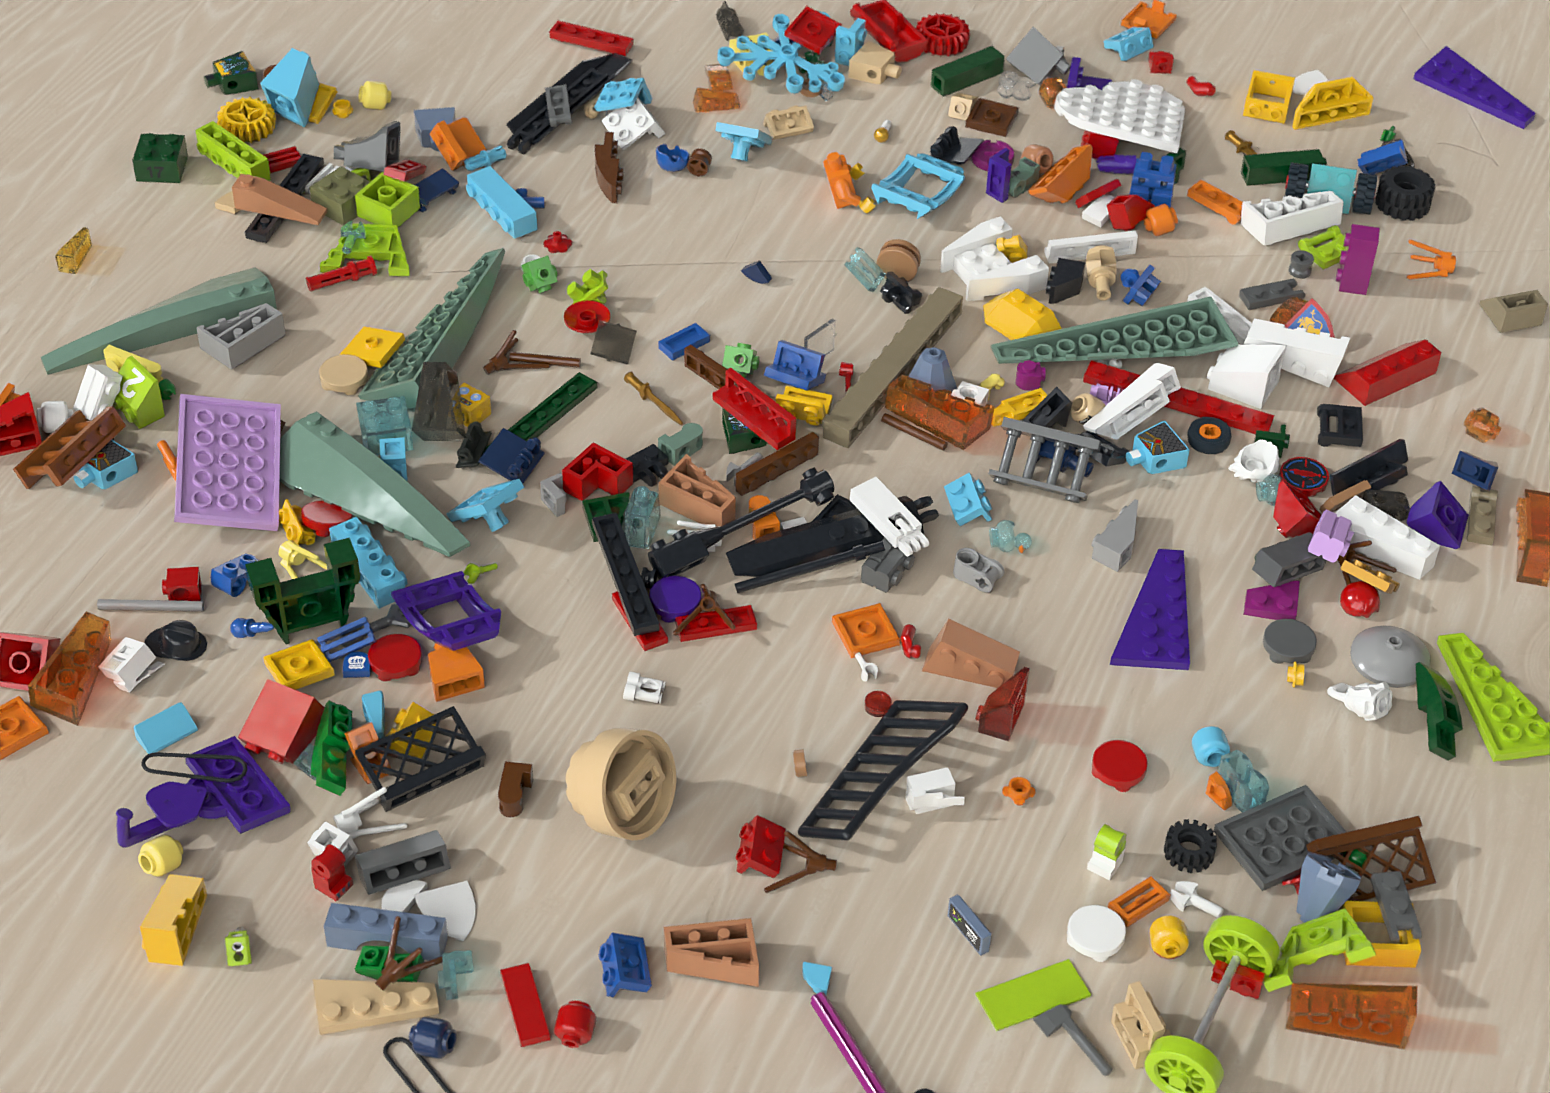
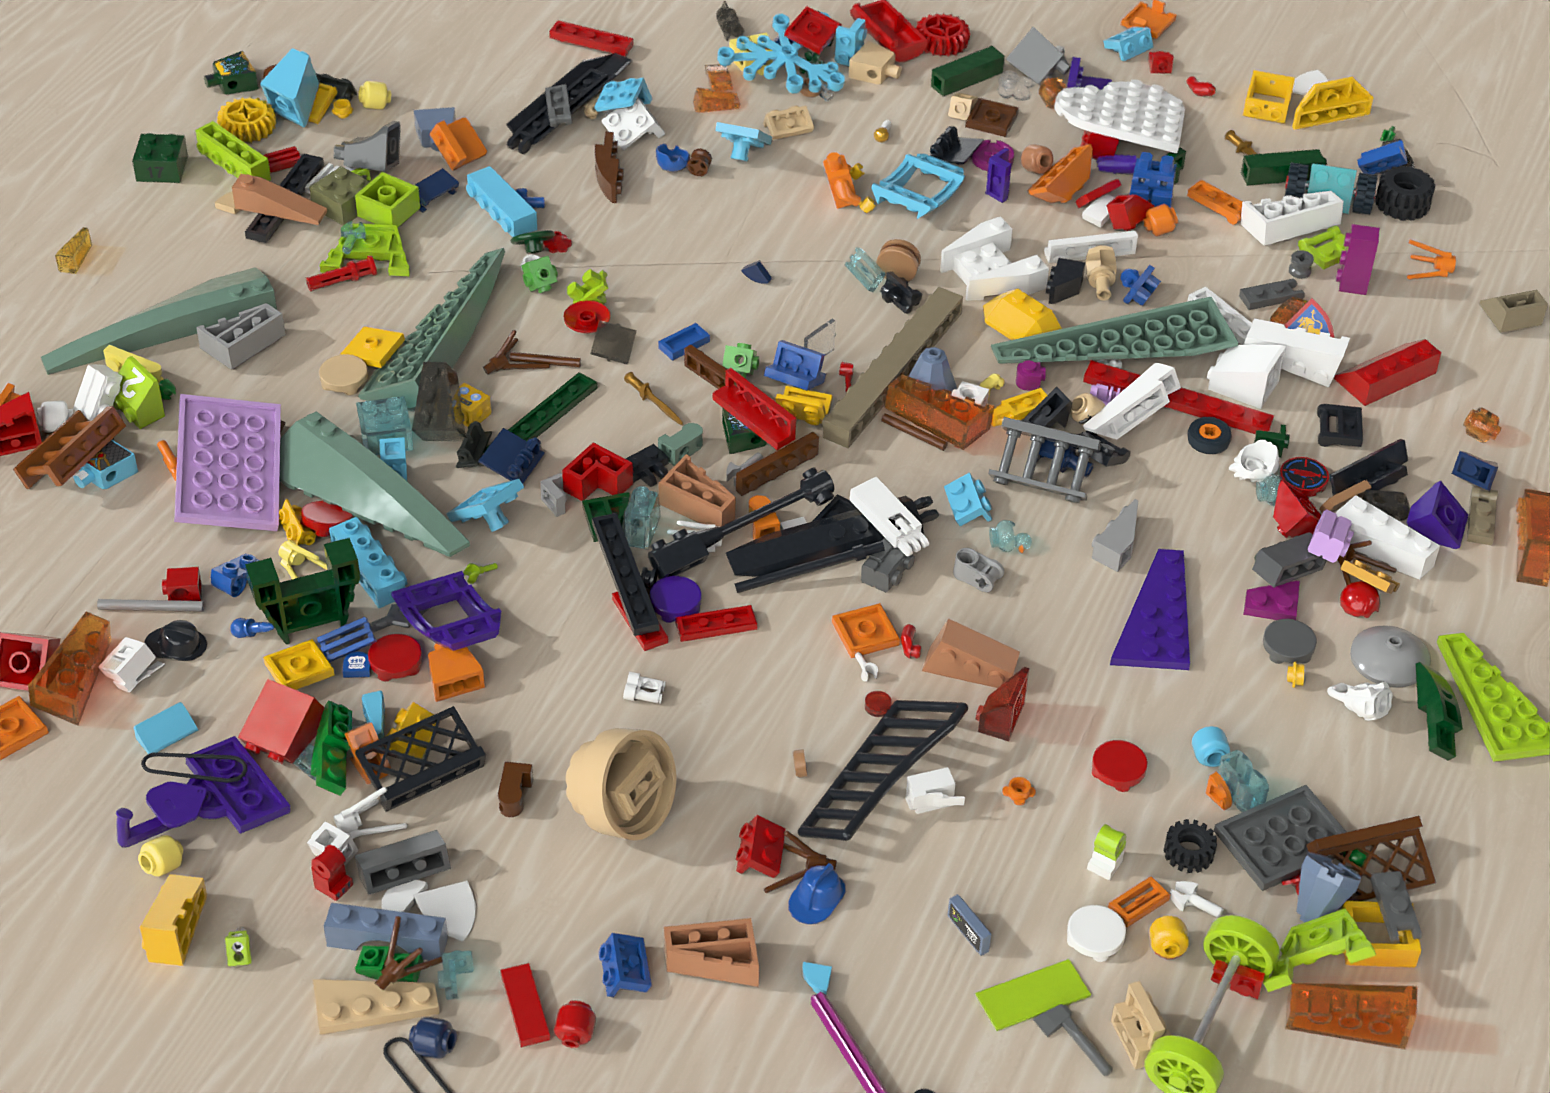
(344, 86): none -> pearl dark grey hinge
(404, 170): red tile -> none
(485, 158): medium azure axle -> none
(533, 240): none -> dark green piece
(707, 603): reddish brown plant -> none
(816, 895): none -> blue piece
(1012, 248): yellow plate -> none
(1023, 177): sand green leg -> none
(1158, 450): torso -> none
(1464, 82): dark purple wing -> none

